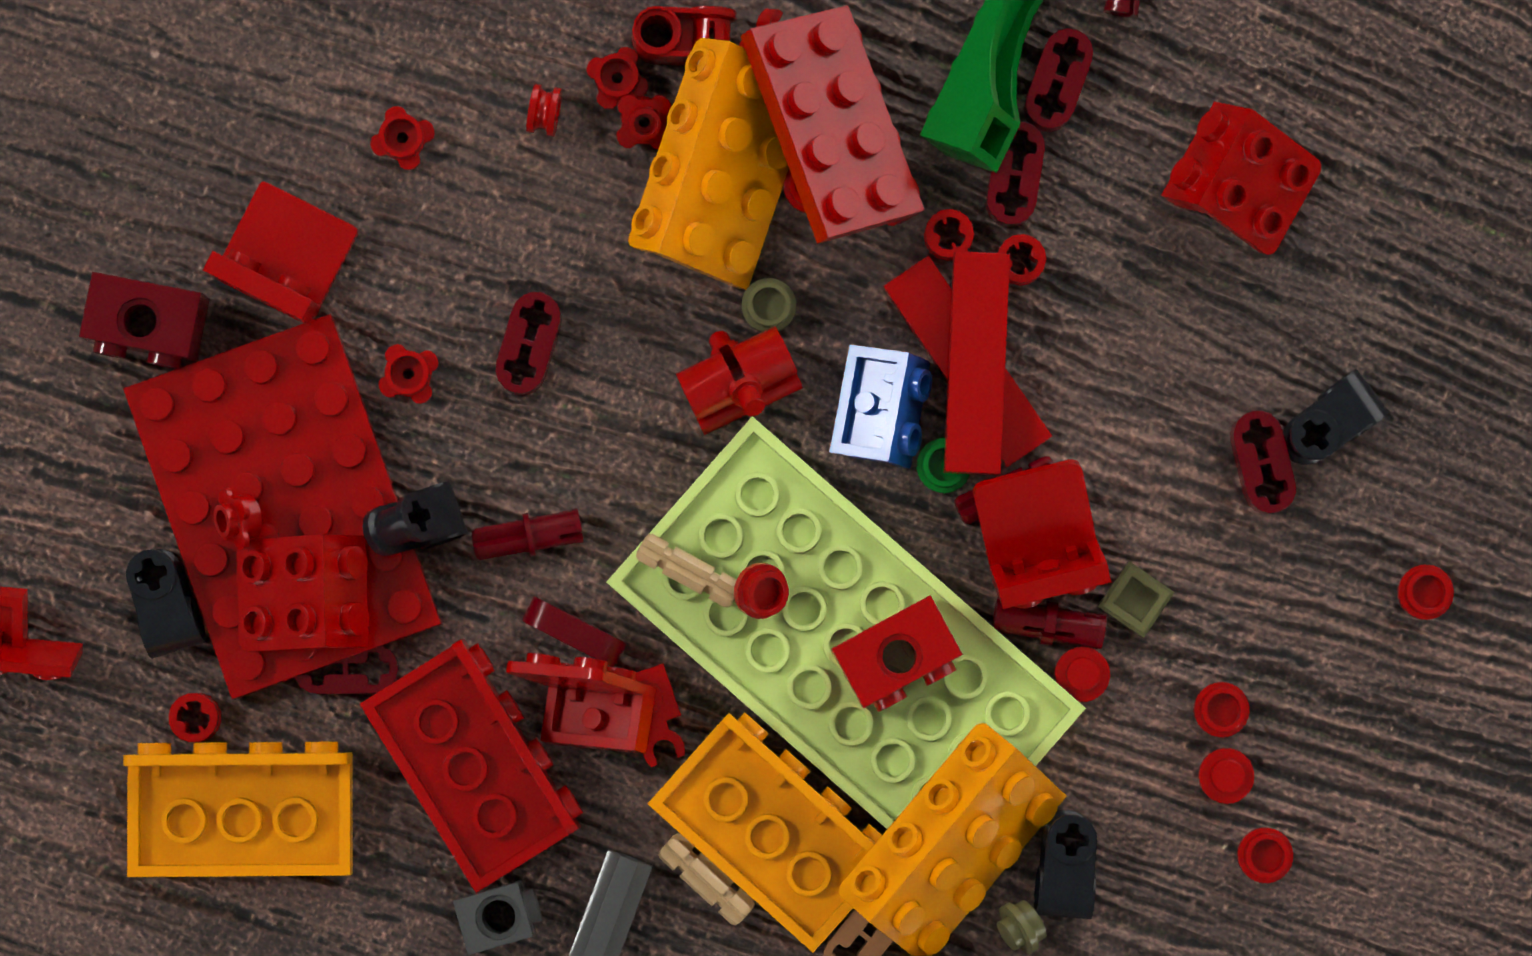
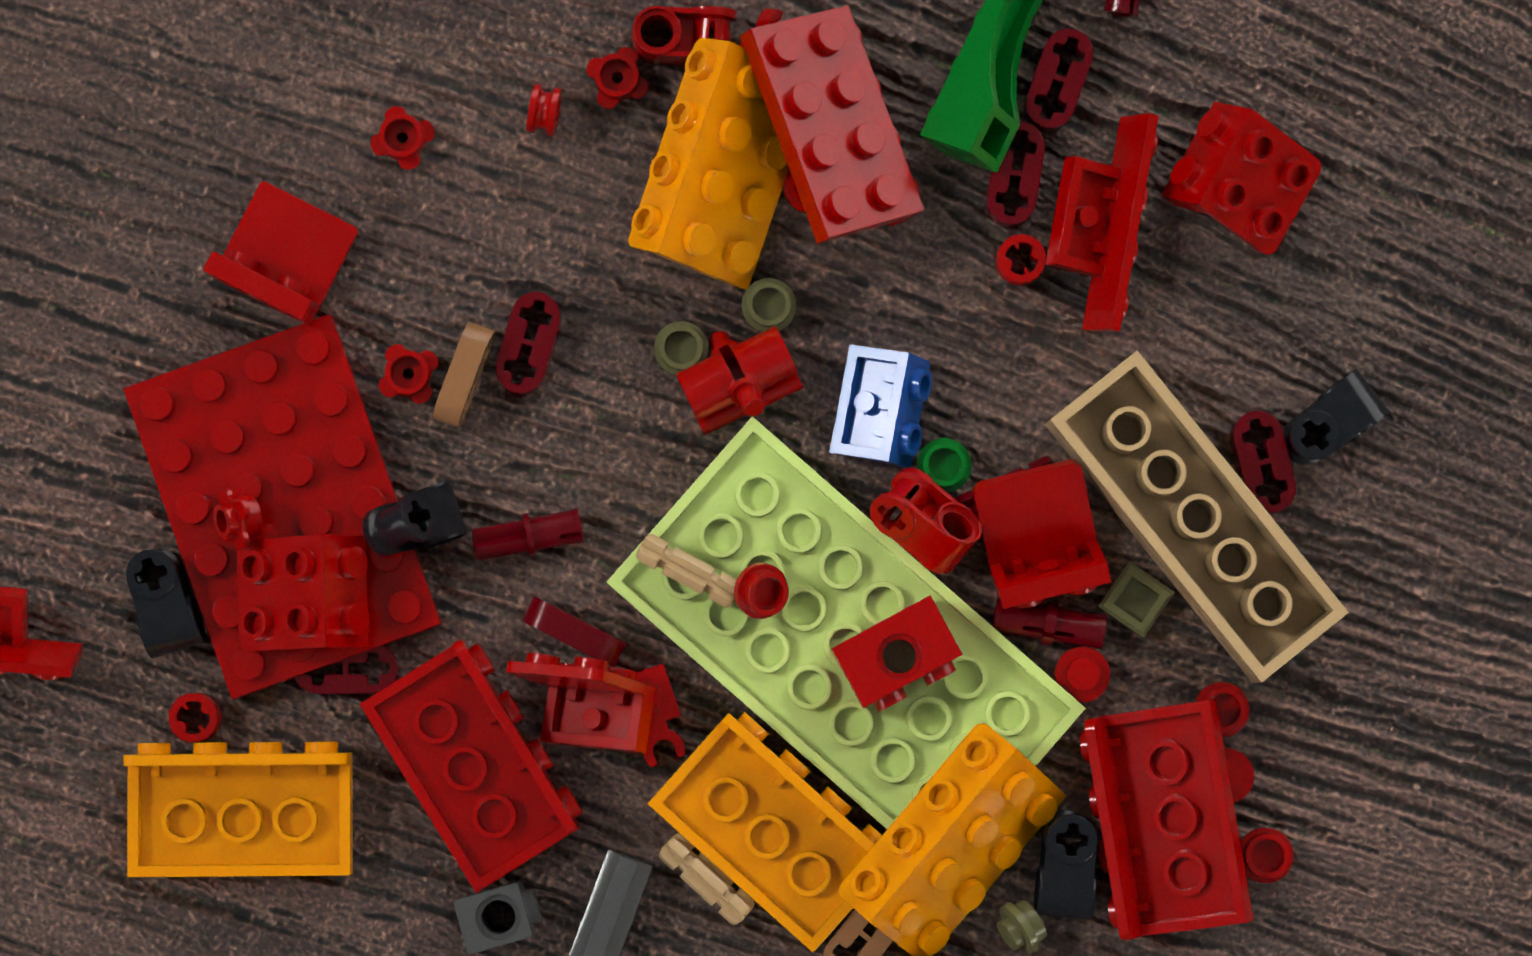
(115, 302): dark red brick -> none
(464, 374): none -> medium nougat beam
(634, 108): red plate -> none
(680, 346): none -> olive plate
(925, 305): red tile -> none
(930, 523): none -> red piece
(964, 230): red bush -> none
(976, 363): red tile -> none
(1100, 220): none -> red bracket
(1166, 819): none -> red bracket
(1196, 518): none -> tan brick
(1425, 592): red plate -> none

